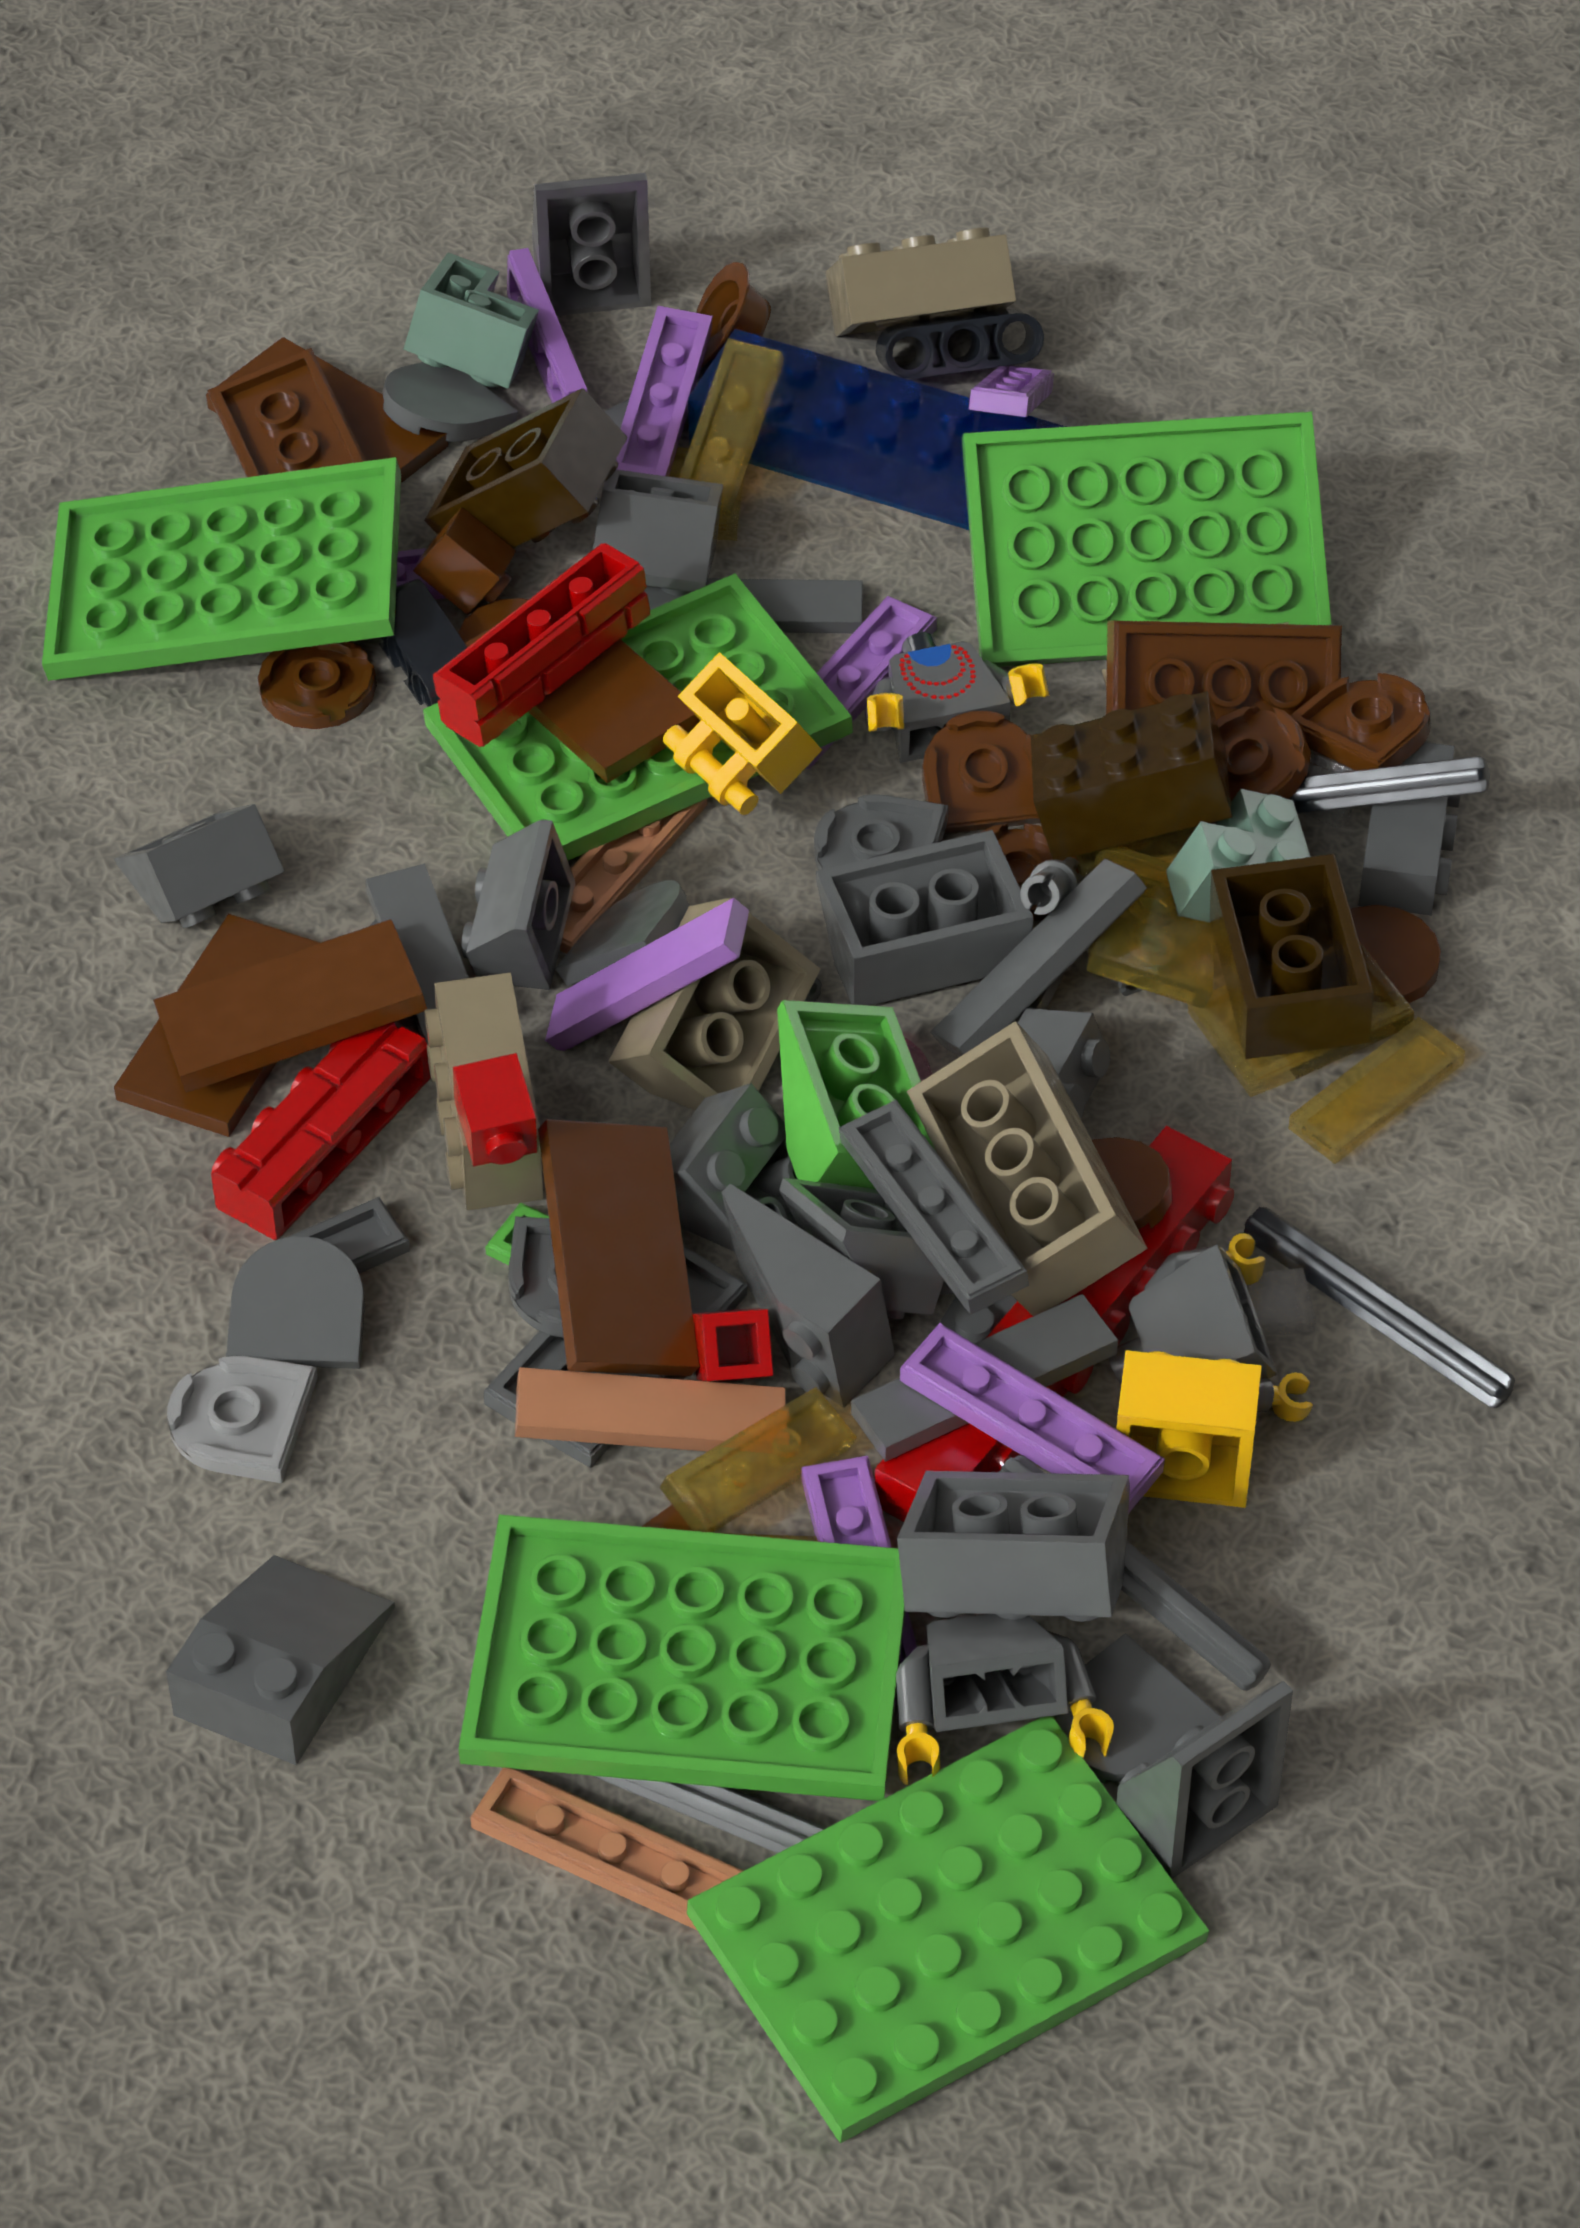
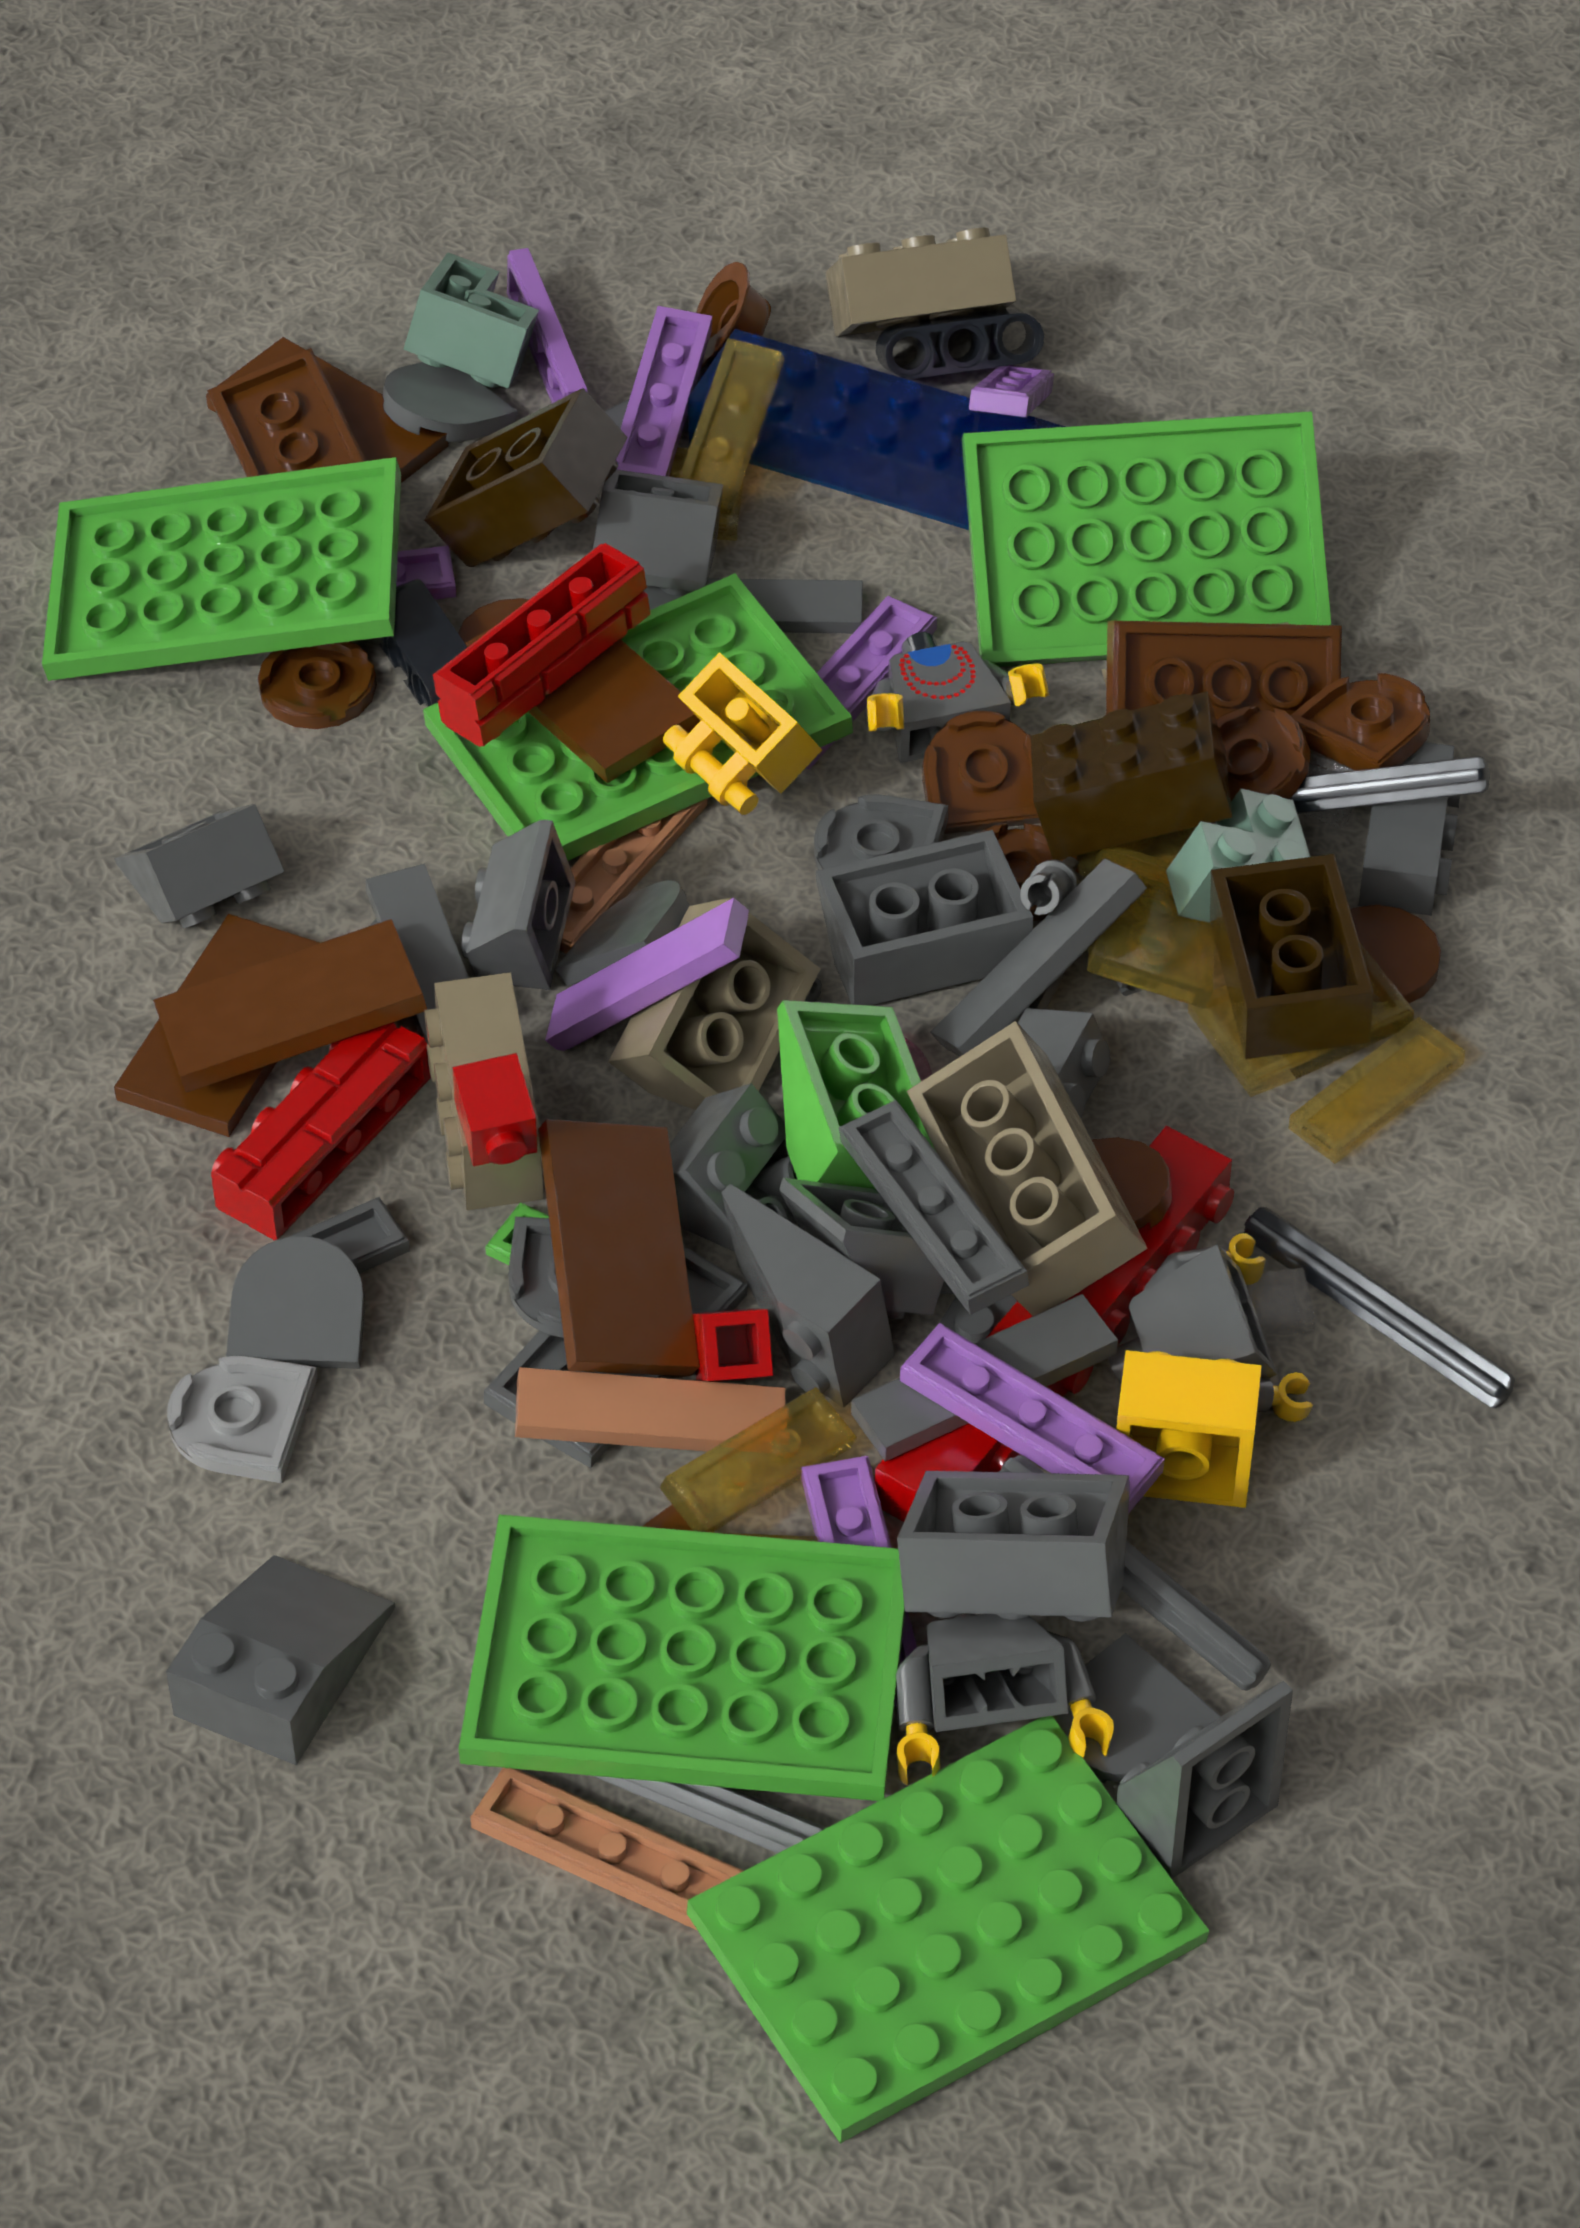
(466, 562): reddish brown brick -> none
(593, 243): flat silver slope -> none

